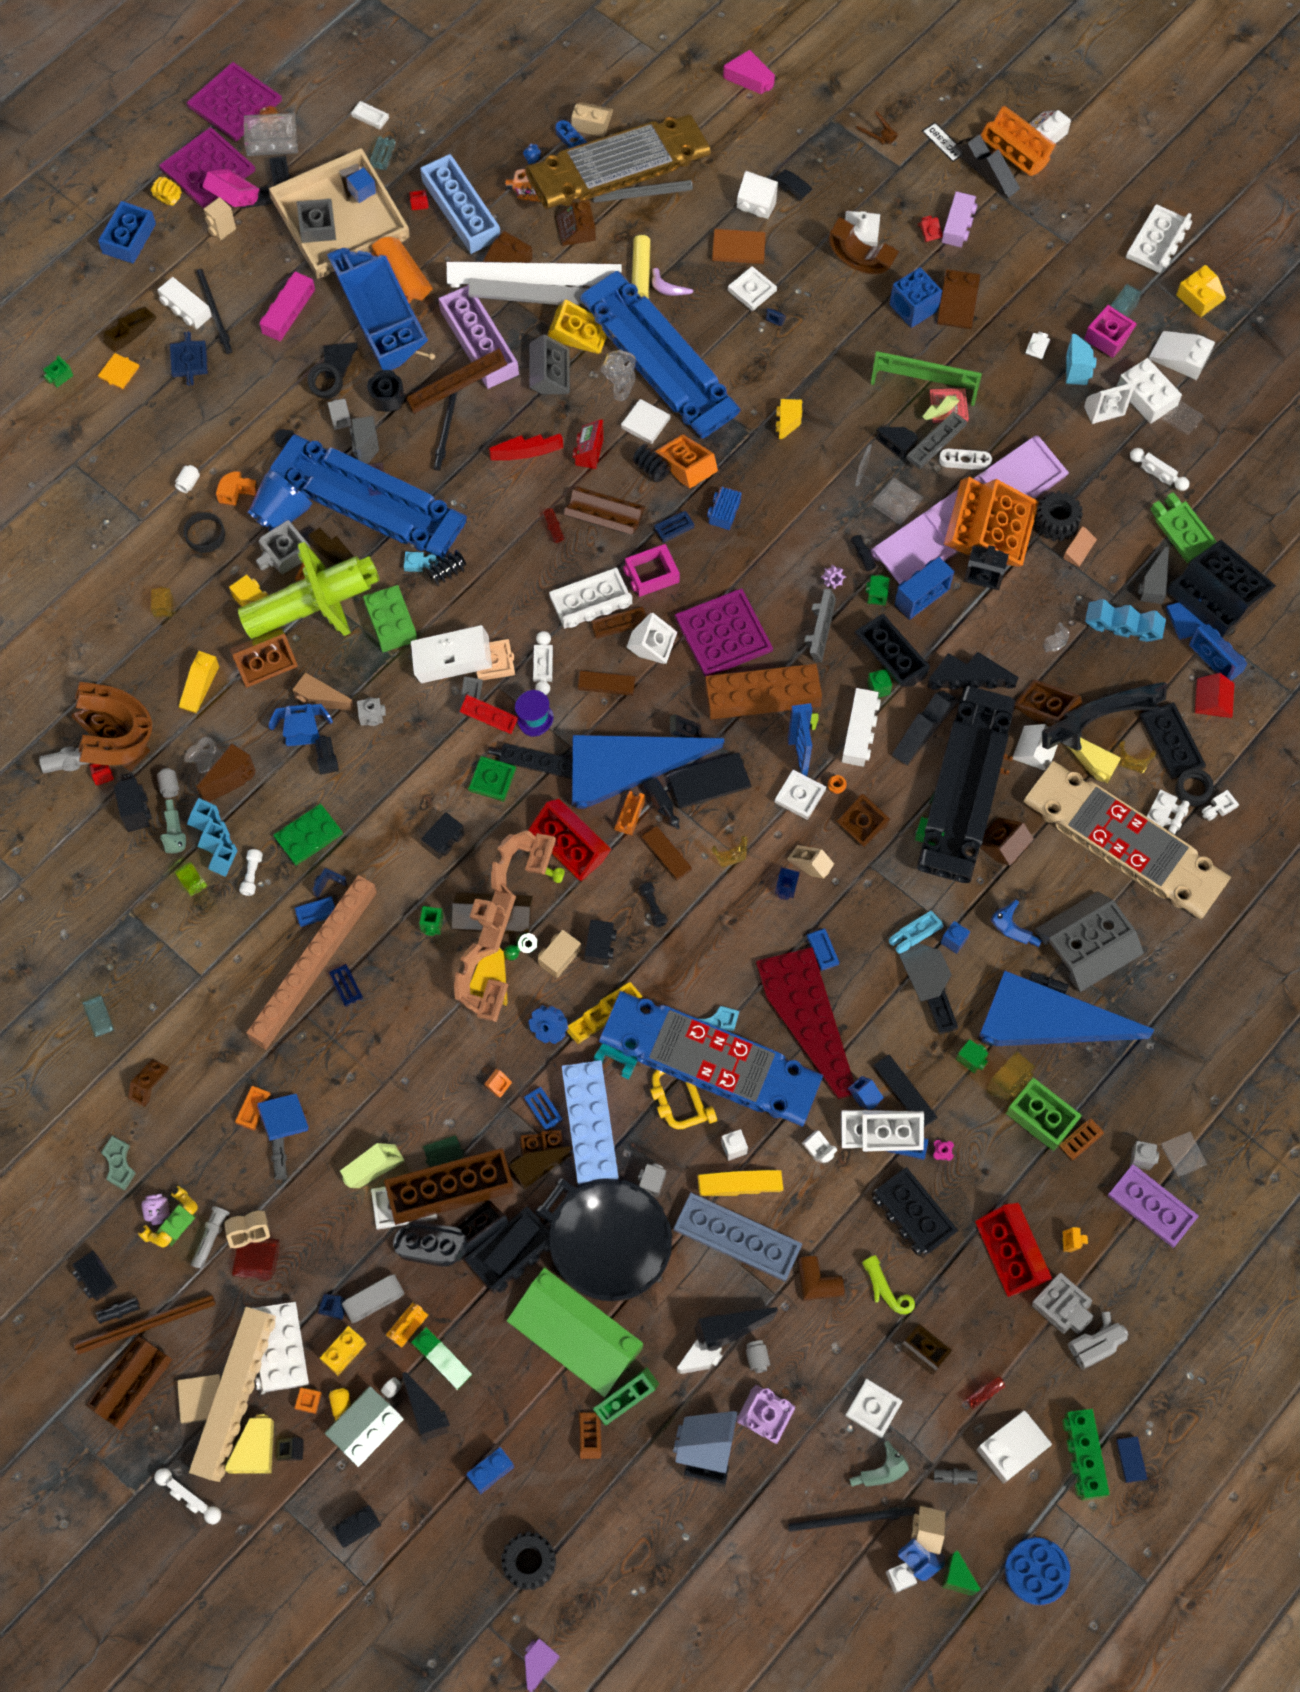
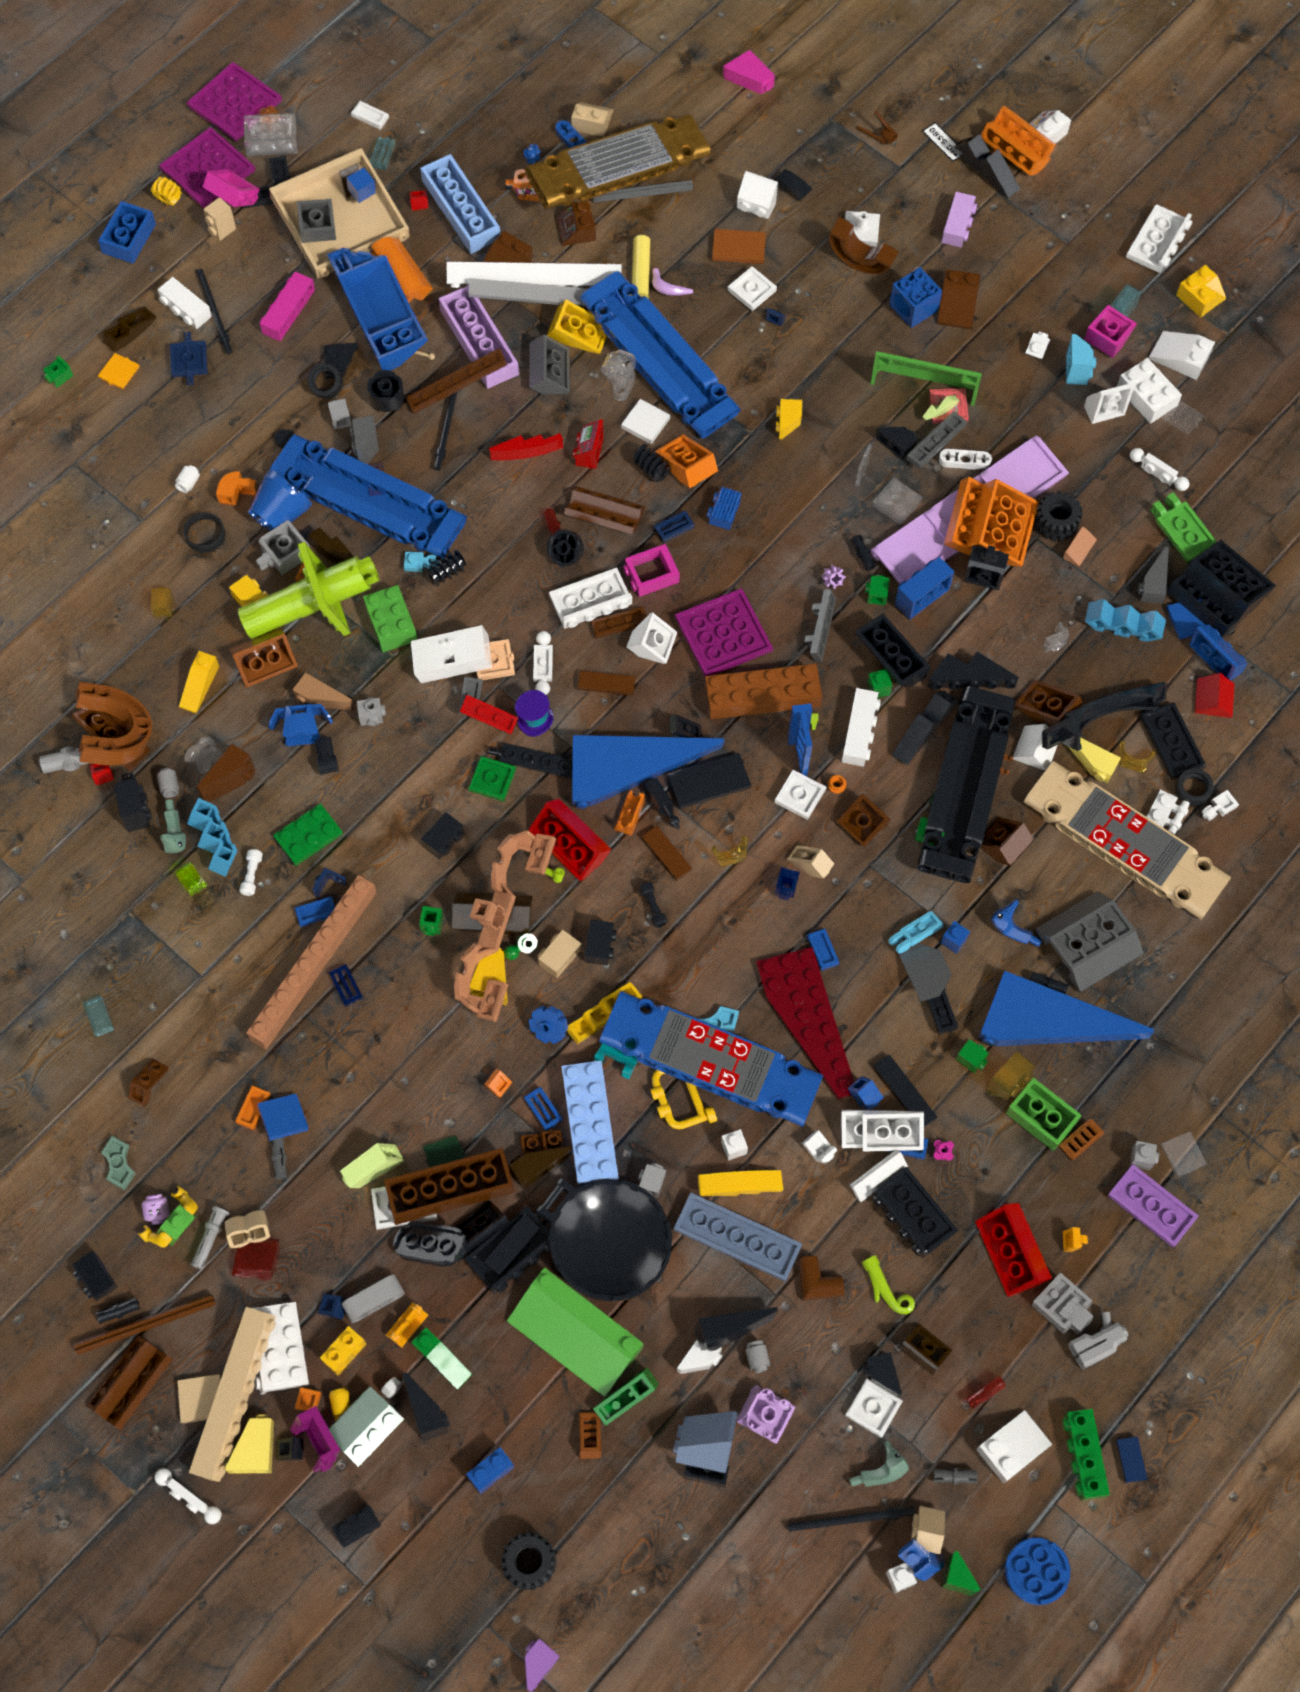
(320, 1437): none -> magenta panel
(565, 548): none -> black cylinder
(878, 1175): none -> white tile
(882, 1373): none -> black slope
(930, 228): red bracket -> none

